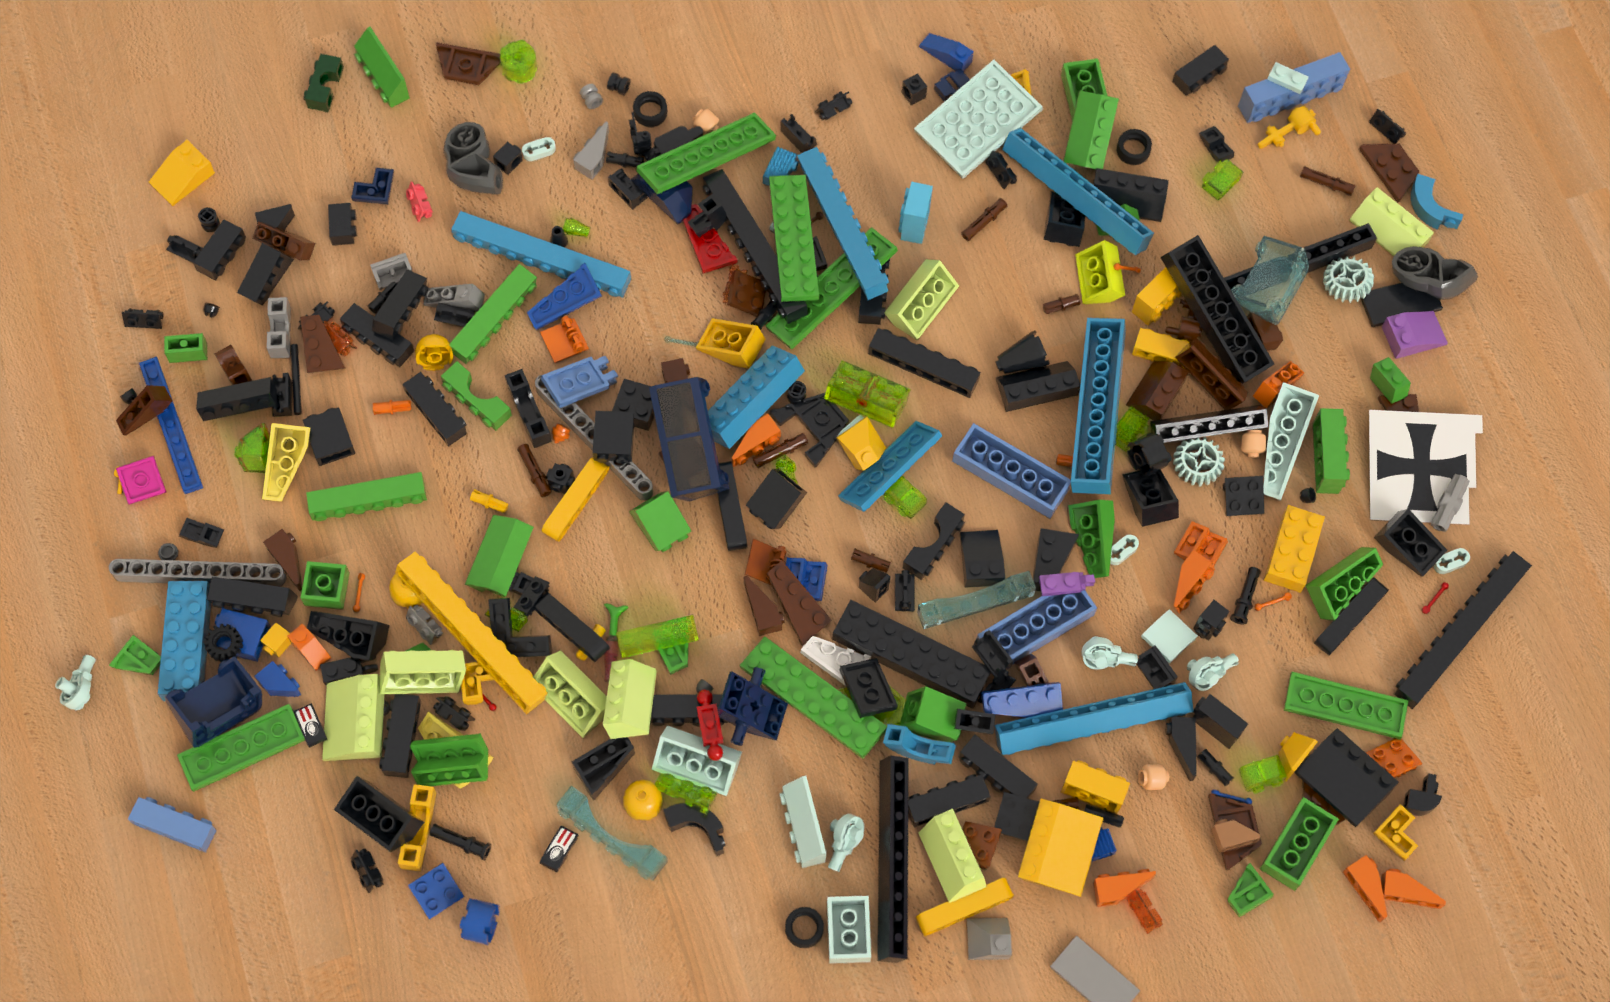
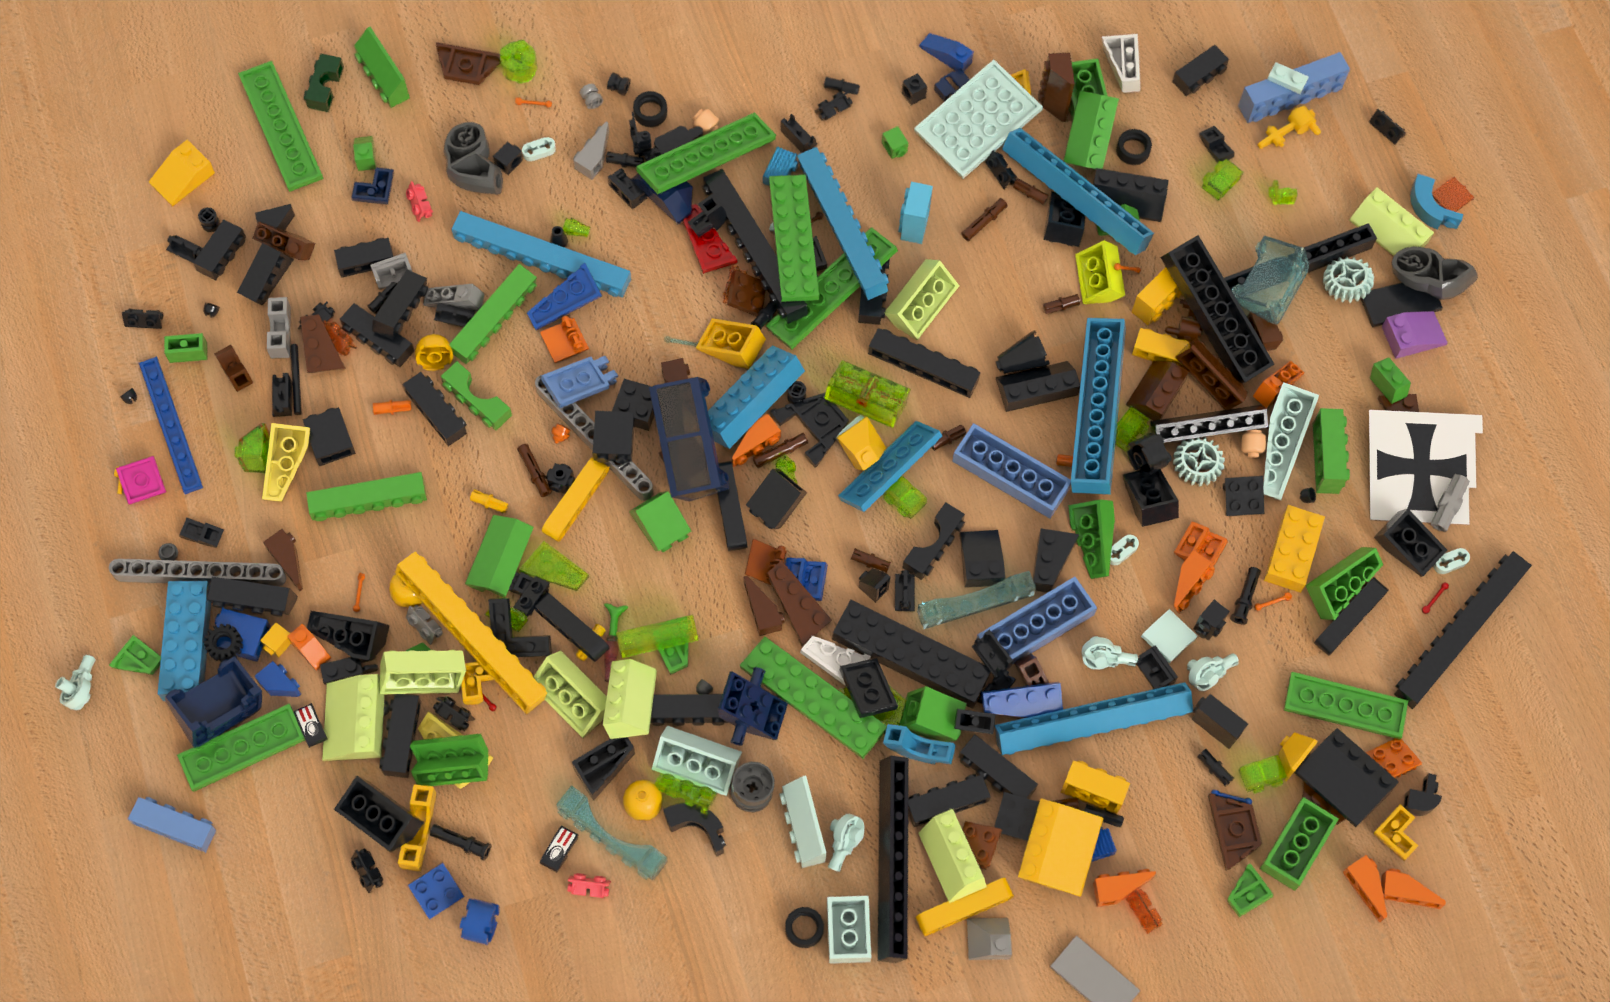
(144, 407): reddish brown slope -> none
(236, 399): black brick -> none
(280, 126): none -> bright green plate
(325, 585): bright green brick -> none
(342, 223): black brick -> none
(359, 257): none -> black brick
(364, 153): none -> bright green slope
(519, 101): none -> orange hinge
(527, 408): black arch -> none
(554, 568): none -> clear neon green wing
(581, 883): none -> coral hinge
(709, 725): red plate -> none
(755, 776): none -> dark grey wheel
(841, 85): none -> black axle
(895, 142): none -> bright green brick
(949, 436): none -> reddish brown axle
(1030, 191): none -> reddish brown axle
(1057, 85): none -> reddish brown slope
(1065, 583): medium lavender hinge -> none
(1124, 60): none -> white wedge
(1153, 777): light nougat head -> none
(1183, 741): black slope -> none
(1232, 835): medium nougat slope -> none
(1283, 195): none -> clear neon green bracket
(1326, 180): reddish brown pin -> none
(1391, 166): reddish brown wing -> none
(1452, 195): none -> clear orange piece

